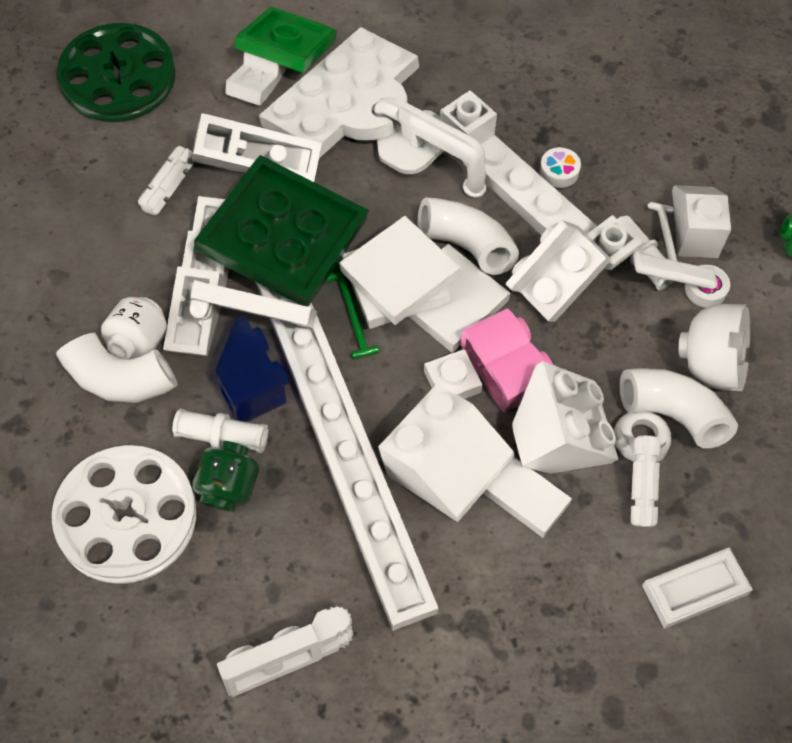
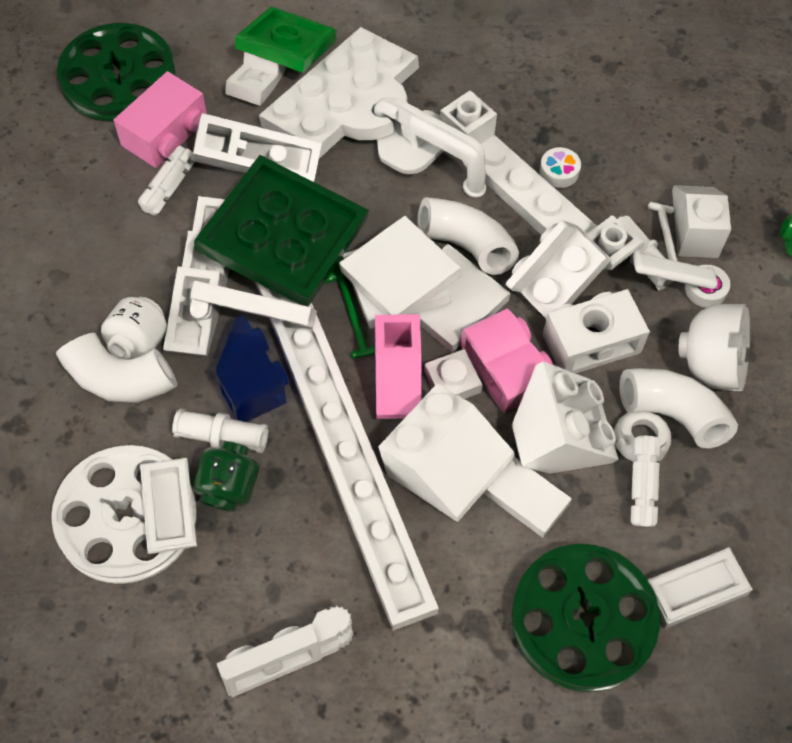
(160, 119): none -> bright pink brick
(168, 505): none -> white tile
(397, 365): none -> bright pink slope
(572, 634): none -> dark green wedge
(579, 349): none -> white brick

